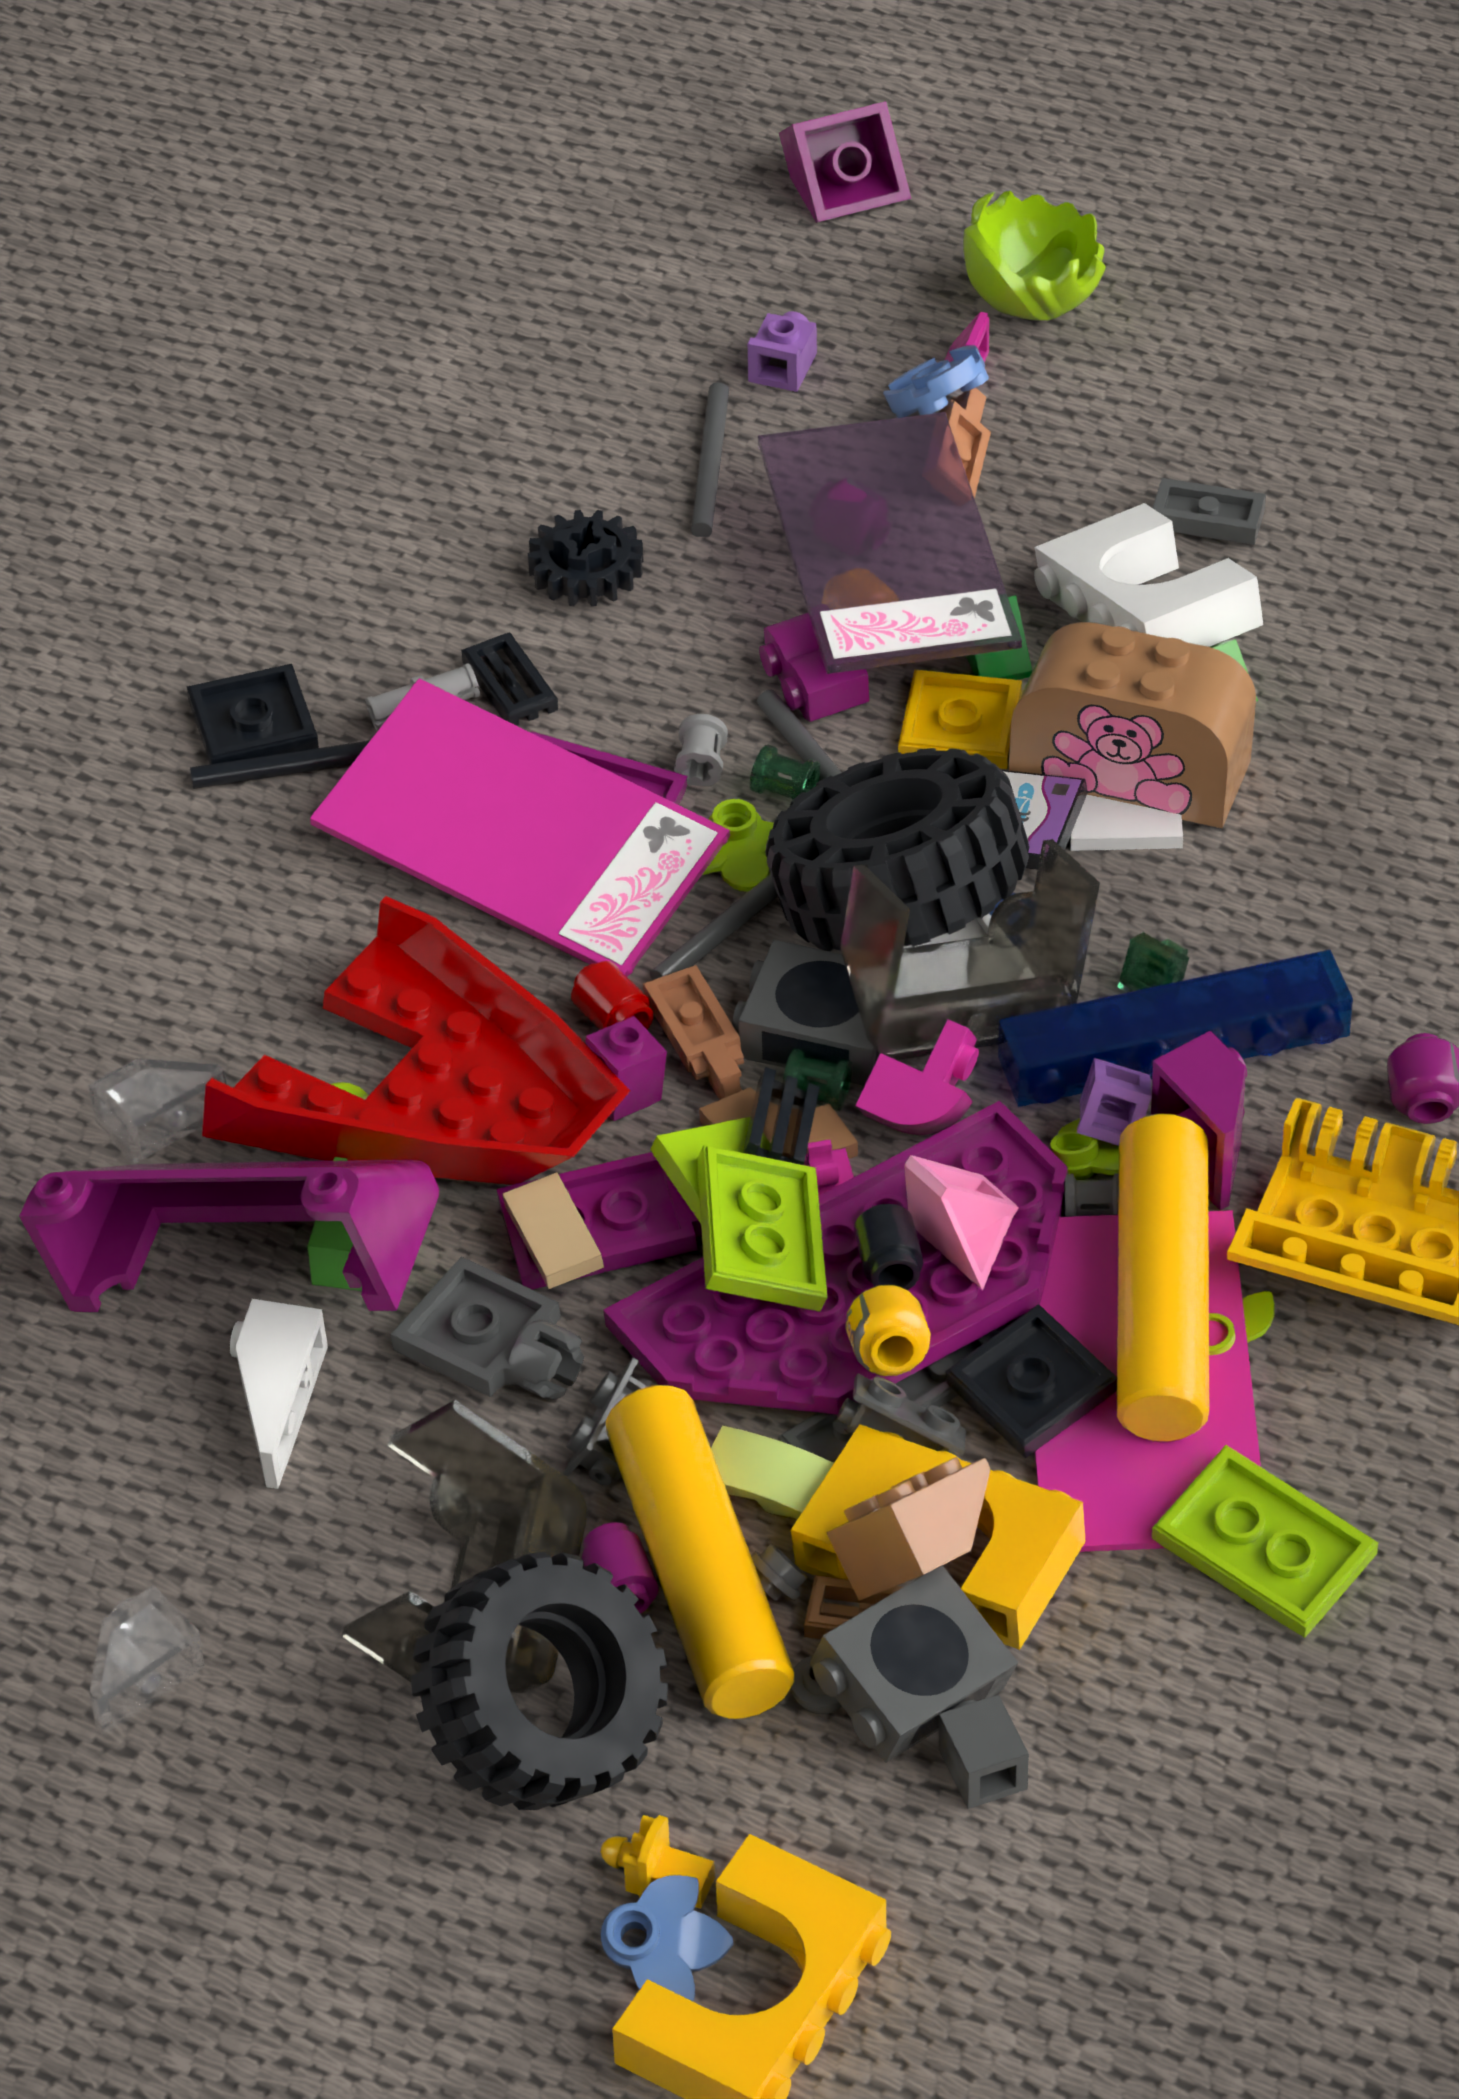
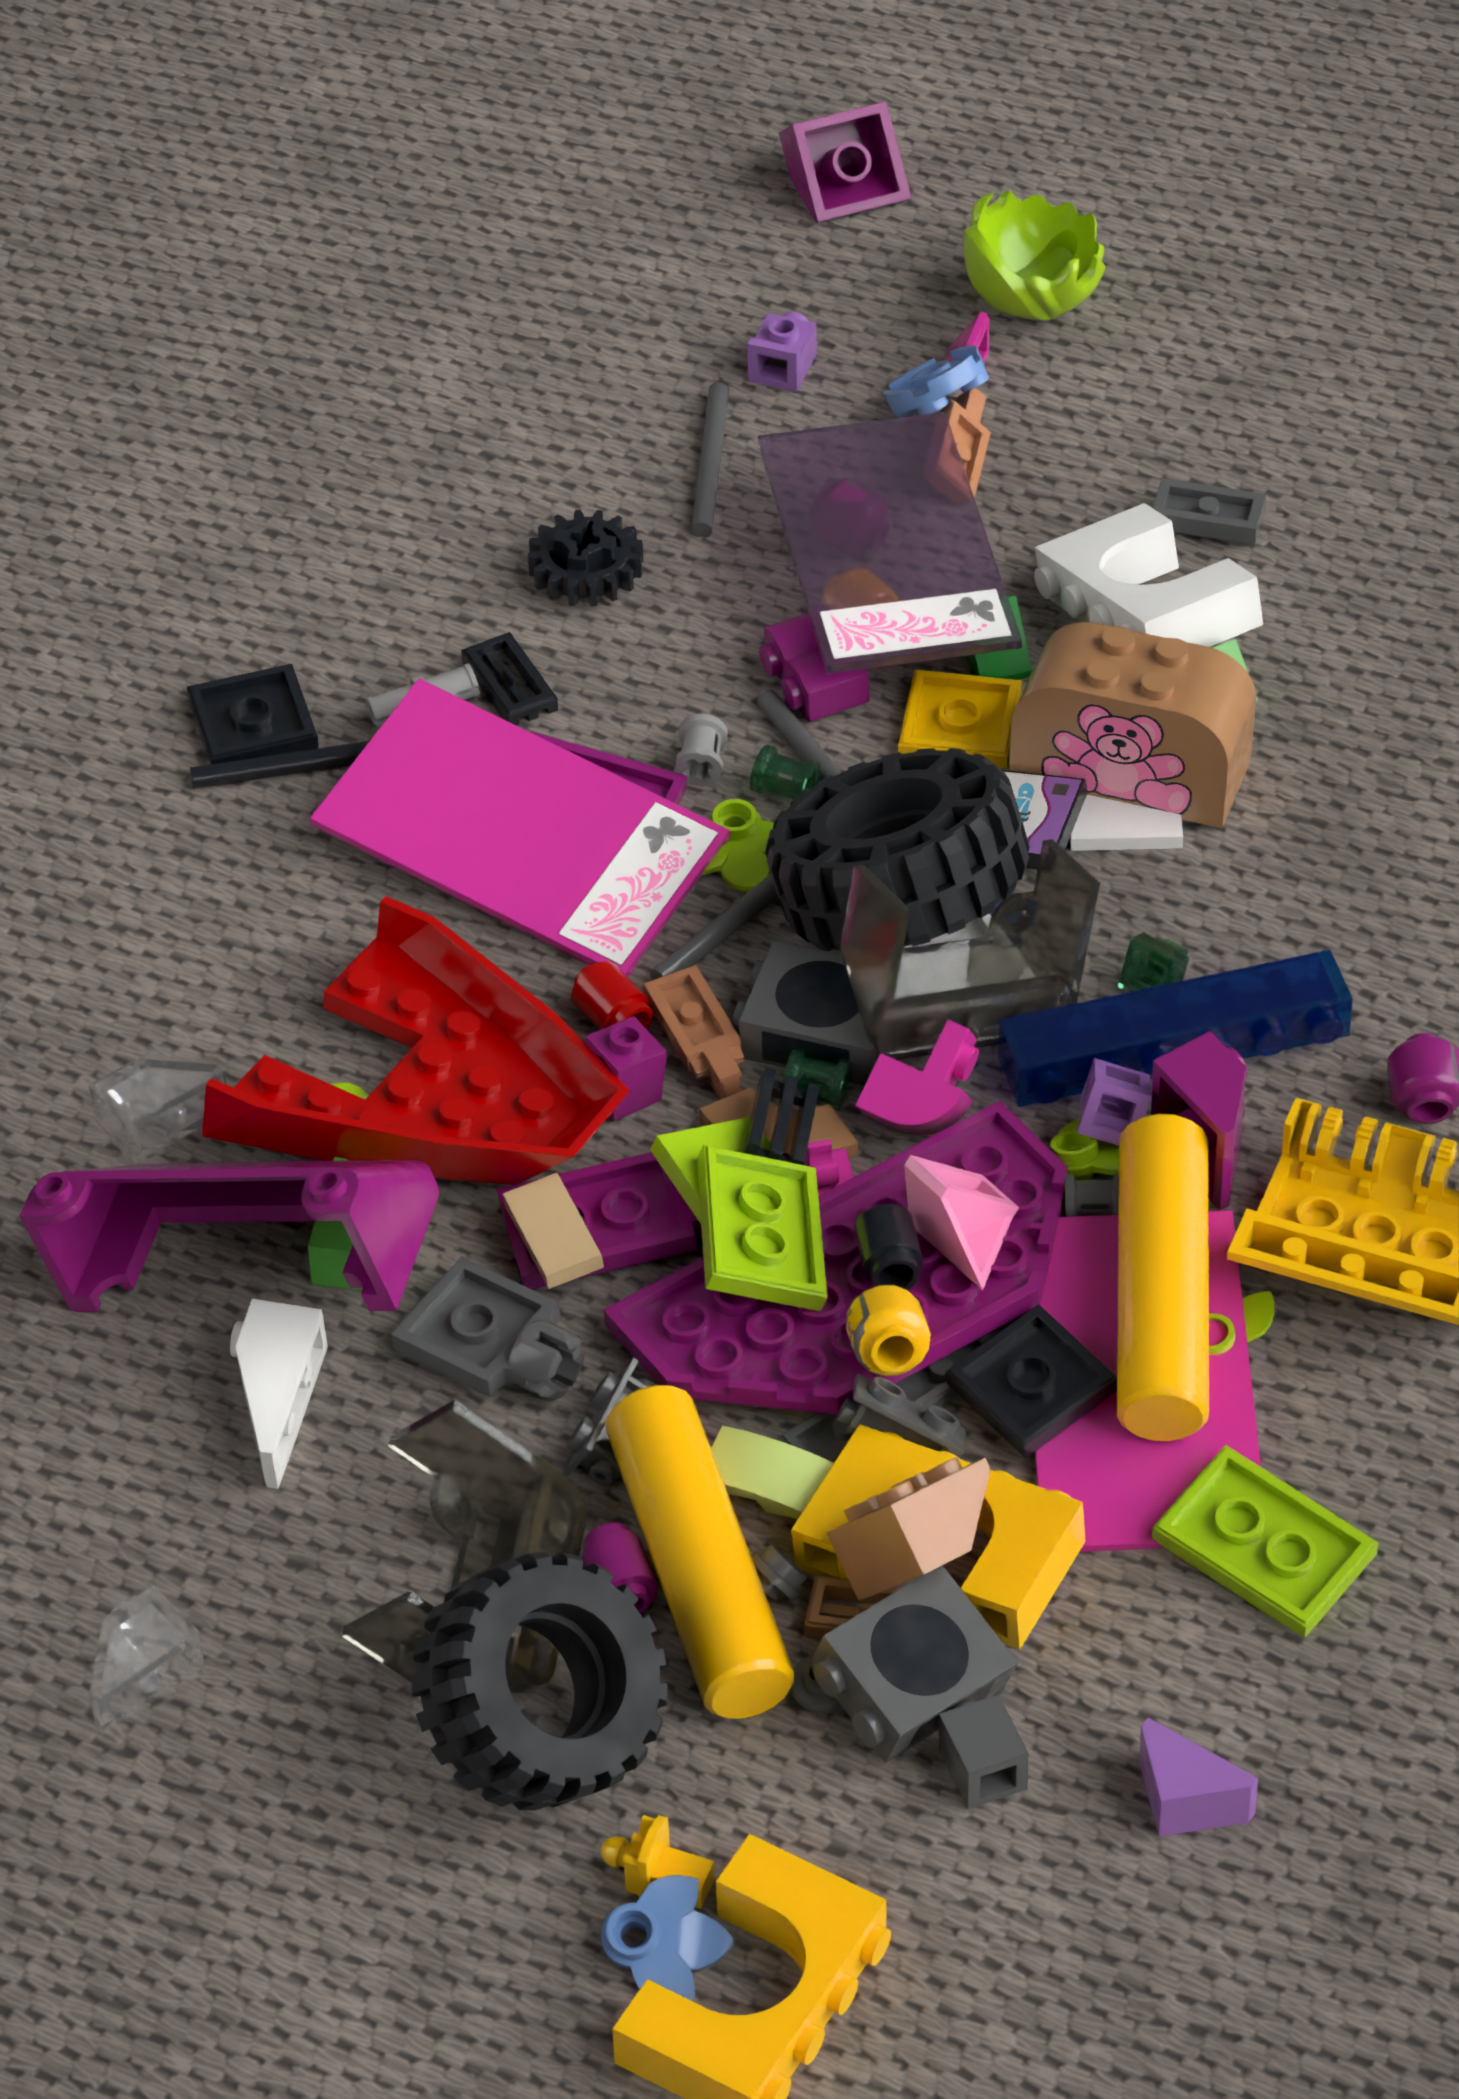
(1191, 1785): none -> medium lavender slope

